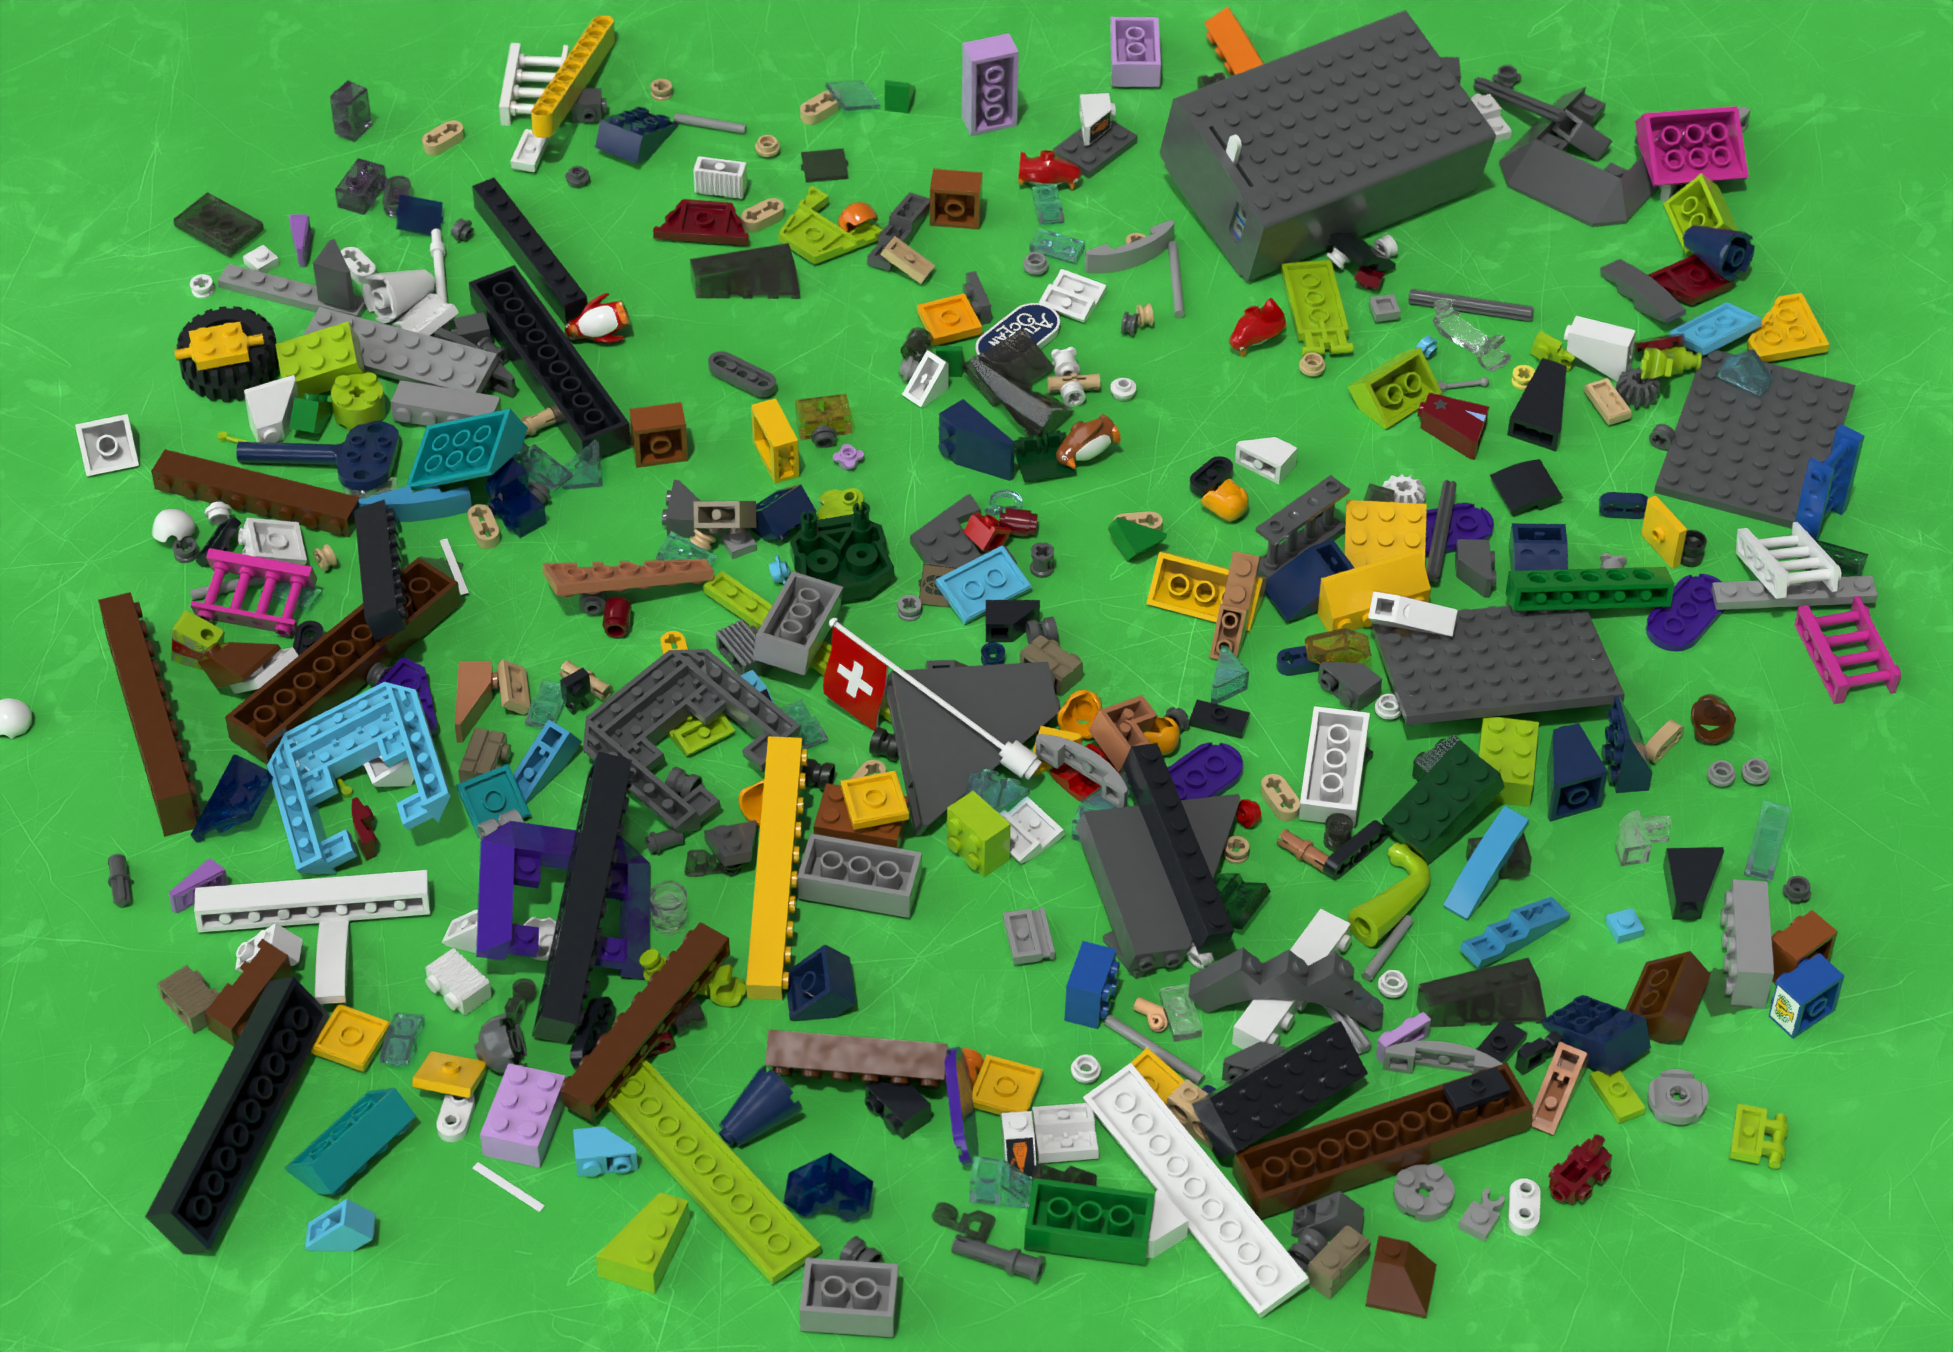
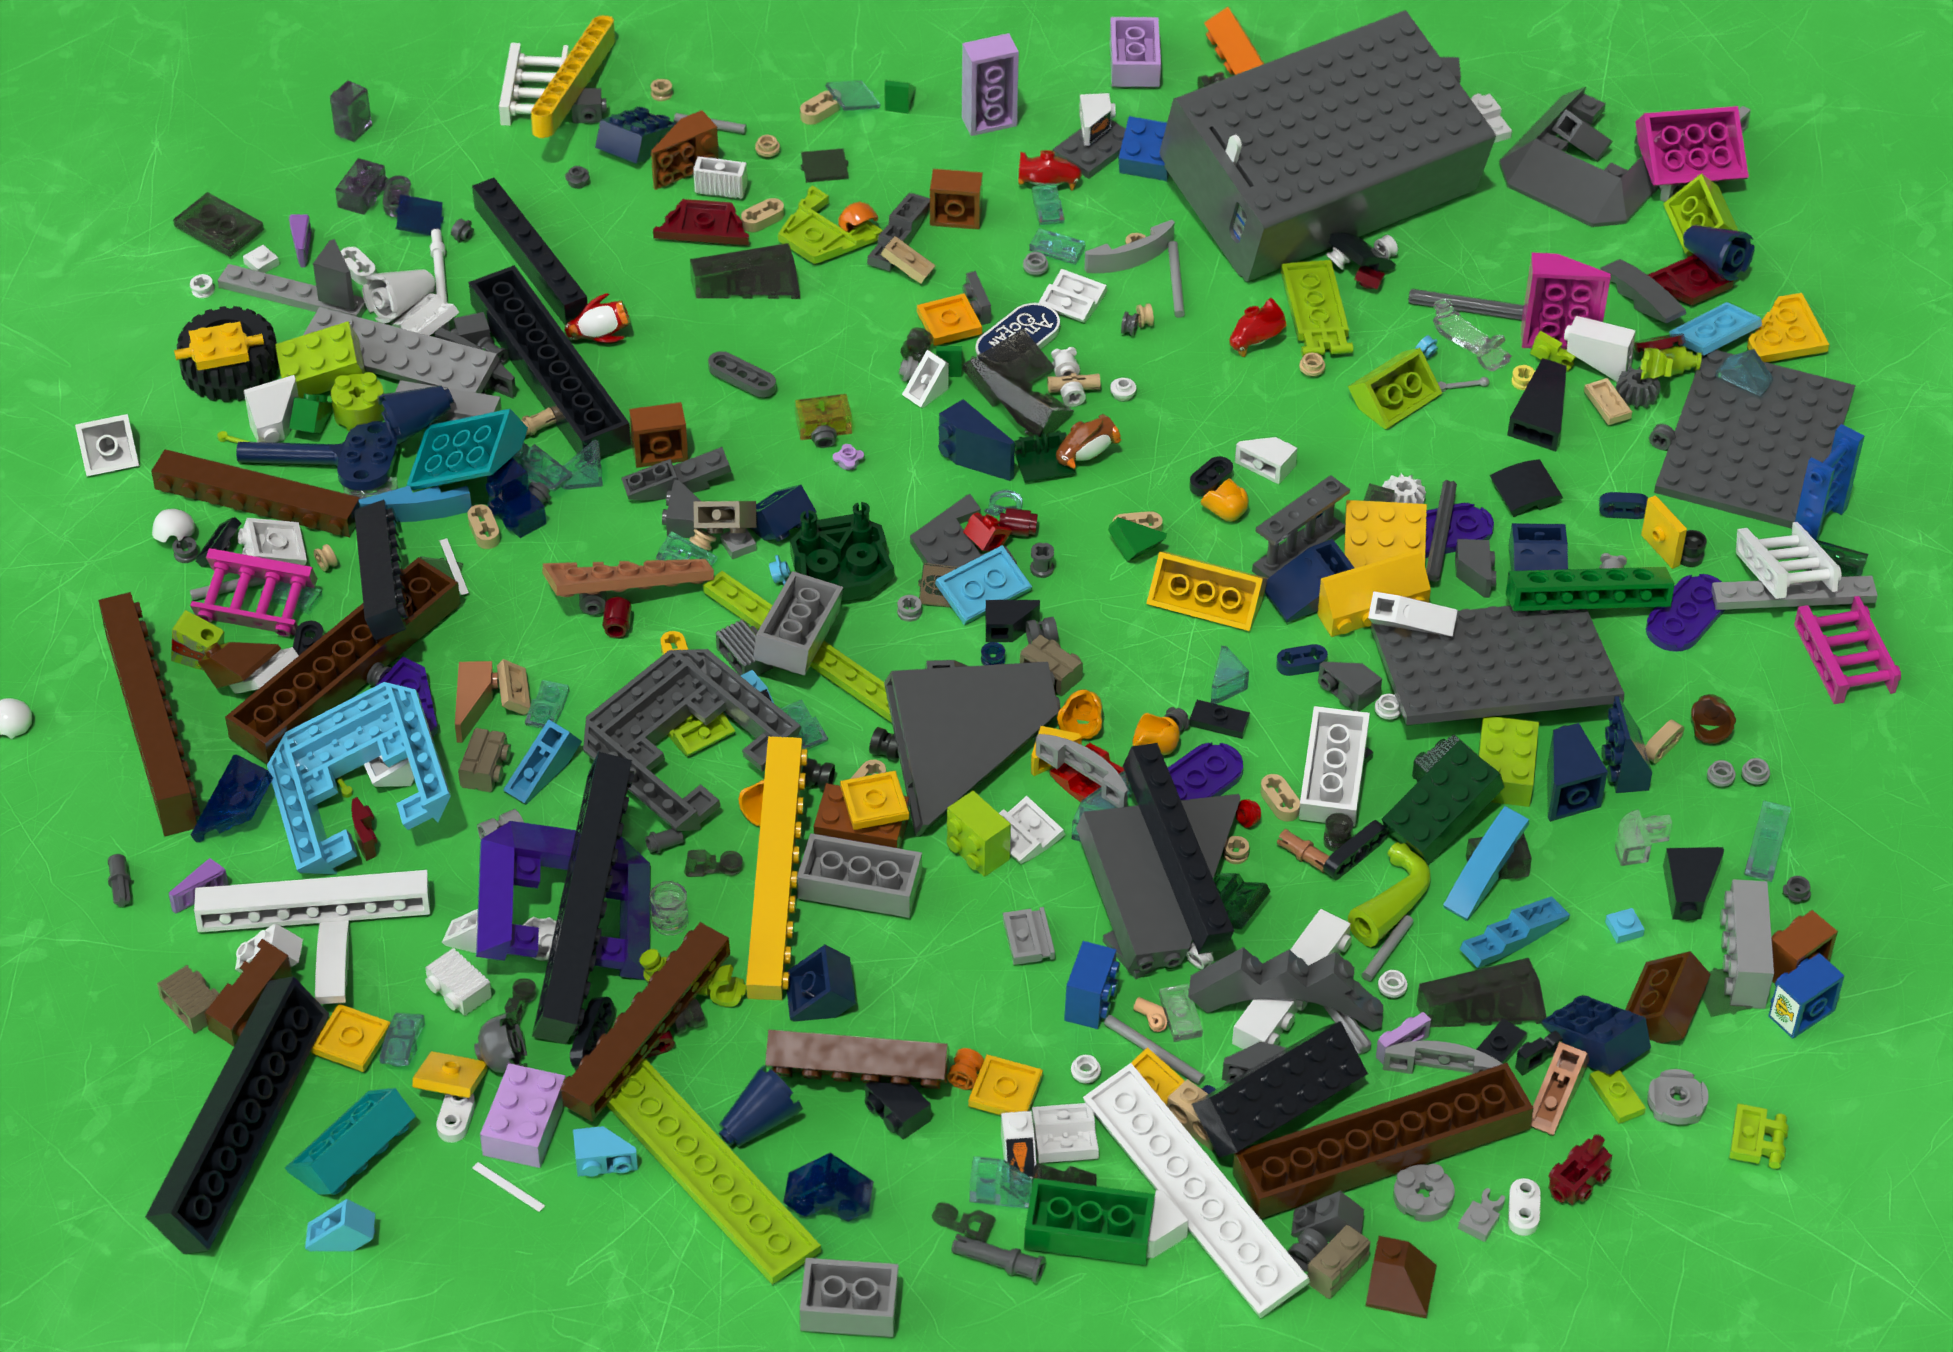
(218, 513): white plate -> none
(413, 410): none -> dark blue cone
(443, 137): tan beam -> none
(491, 796): teal plate -> none
(529, 152): white plate -> none
(574, 689): black plate -> none
(597, 686): tan pin -> none
(646, 1244): lime wedge -> none
(678, 150): none -> dark orange slope
(681, 782): dark grey wheel -> none
(693, 473): none -> dark grey slope
(732, 843): dark grey wing -> none
(775, 440): yellow window -> none
(836, 502): lime plate -> none
(858, 681): flag -> none
(858, 1251): dark grey wheel -> none
(961, 1105): dark purple tile -> none
(995, 790): clear light blue slope -> none
(1122, 727): nougat brick -> none
(1141, 149): none -> blue brick
(1236, 604): medium nougat slope -> none
(1338, 646): clear yellow slope -> none
(1384, 308): light grey plate -> none
(1454, 422): dark red slope -> none
(1476, 1090): black plate -> none
(1507, 76): dark grey plate -> none
(1520, 100): dark grey axle -> none
(1558, 293): none -> dark pink slope

